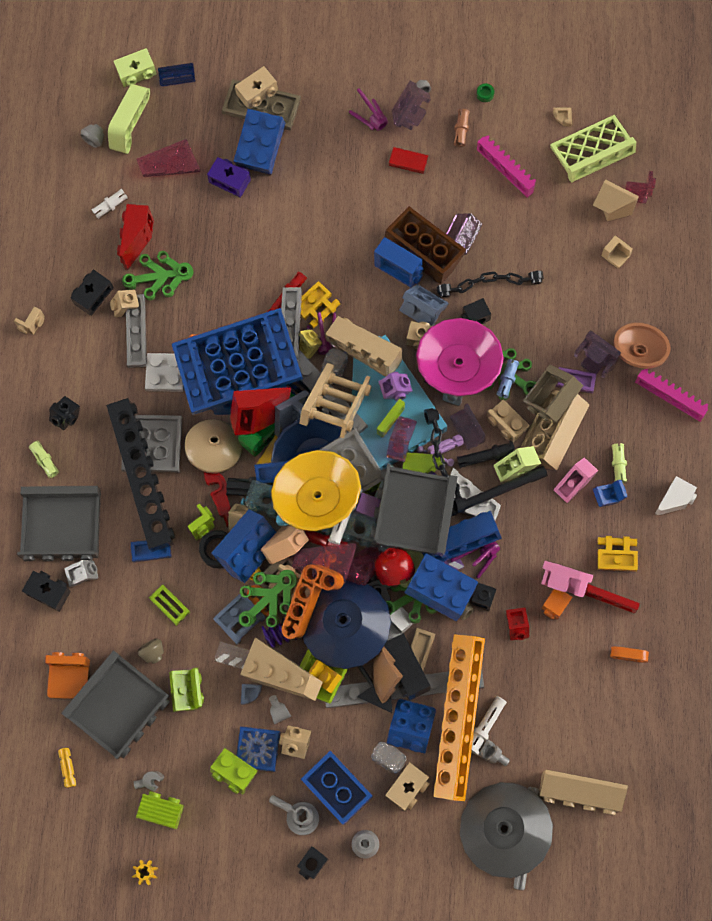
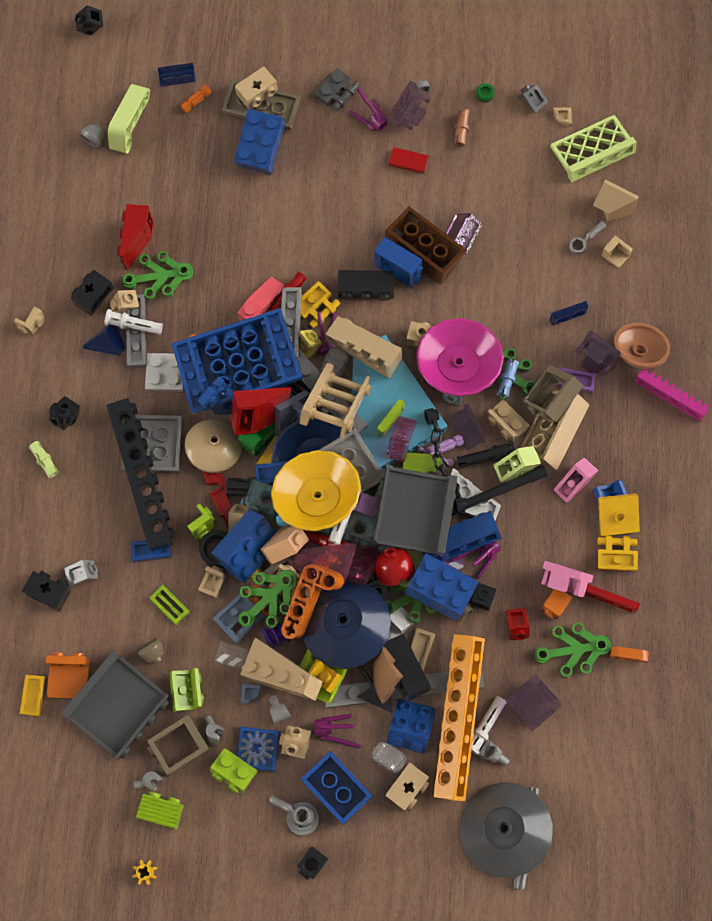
(32, 695): none -> yellow tile
(60, 522): dark grey panel -> none
(67, 767): yellow axle -> none
(88, 20): none -> black brick
(106, 341): none -> clear blue slope
(109, 203): white pin -> none
(123, 322): none -> white pin
(135, 67): yellowish green brick -> none
(169, 161): clear pink wing -> none
(195, 733): none -> dark tan window
(196, 98): none -> orange axle
(210, 396): none -> blue plate
(212, 581): none -> tan bracket
(213, 732): none -> light grey piece
(233, 184): dark purple brick -> none
(261, 299): none -> coral slope
(324, 727): none -> magenta plant
(332, 86): none -> dark grey plate
(365, 284): none -> black brick
(365, 851): light grey cone -> none
(395, 386): medium lavender brick -> none
(422, 305): sand blue bracket -> none
(445, 289): black piece -> none
(477, 311): black brick -> none
(505, 166): dark pink gear -> none
(533, 97): none -> dark grey bracket
(533, 703): none -> panel
(569, 313): none -> clear blue tile
(575, 648): none -> bright green plant
(582, 791): tan slope -> none
(600, 226): none -> light grey piece
(619, 462): yellowish green pin -> none
(619, 514): none -> yellow plate
(642, 190): clear pink bracket -> none
(677, 496): white slope -> none

